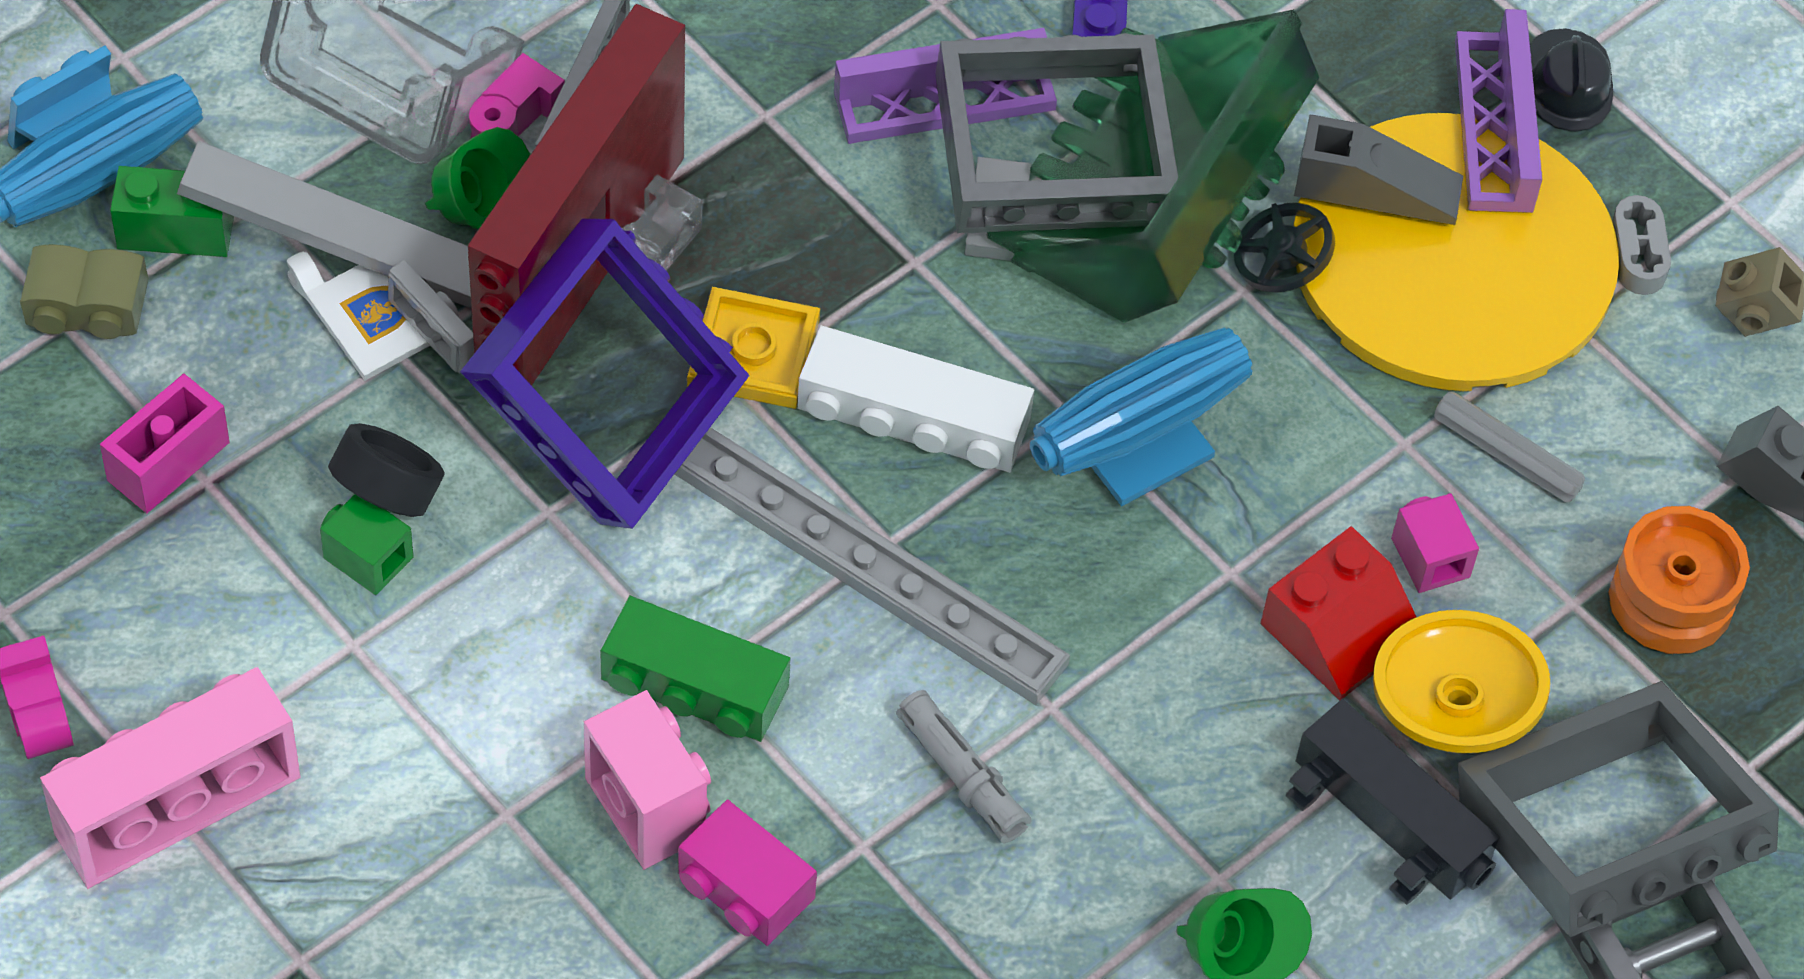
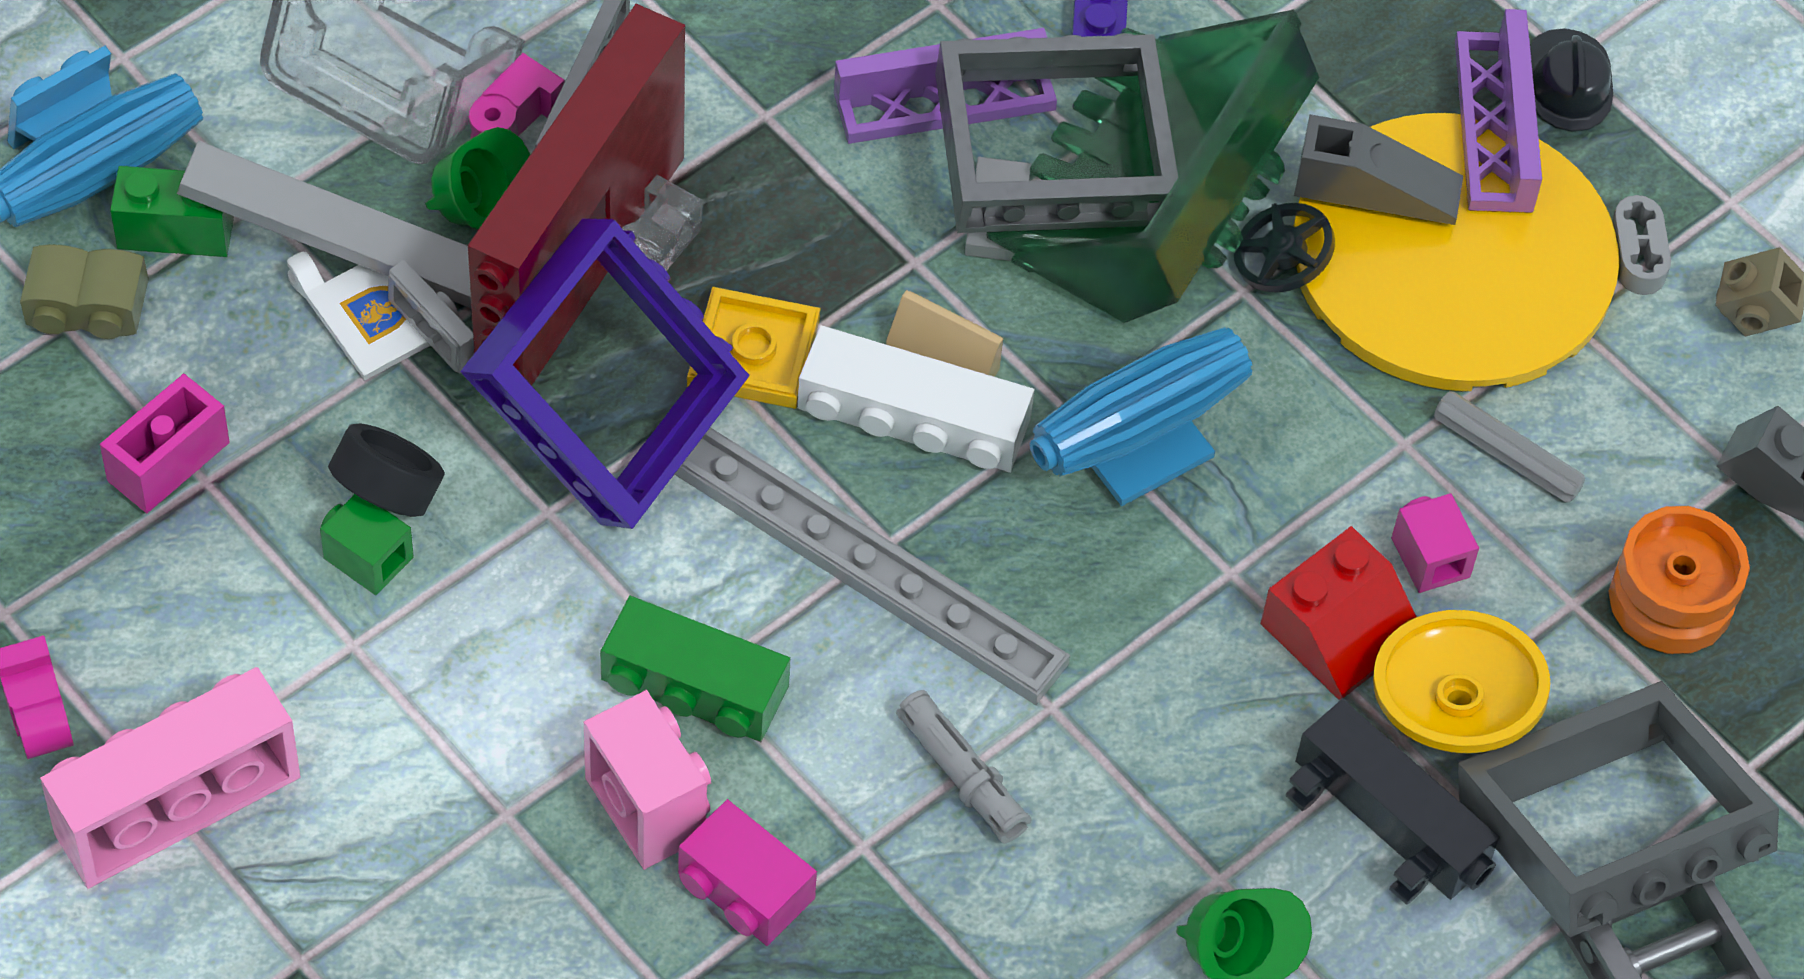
(944, 336): none -> tan slope

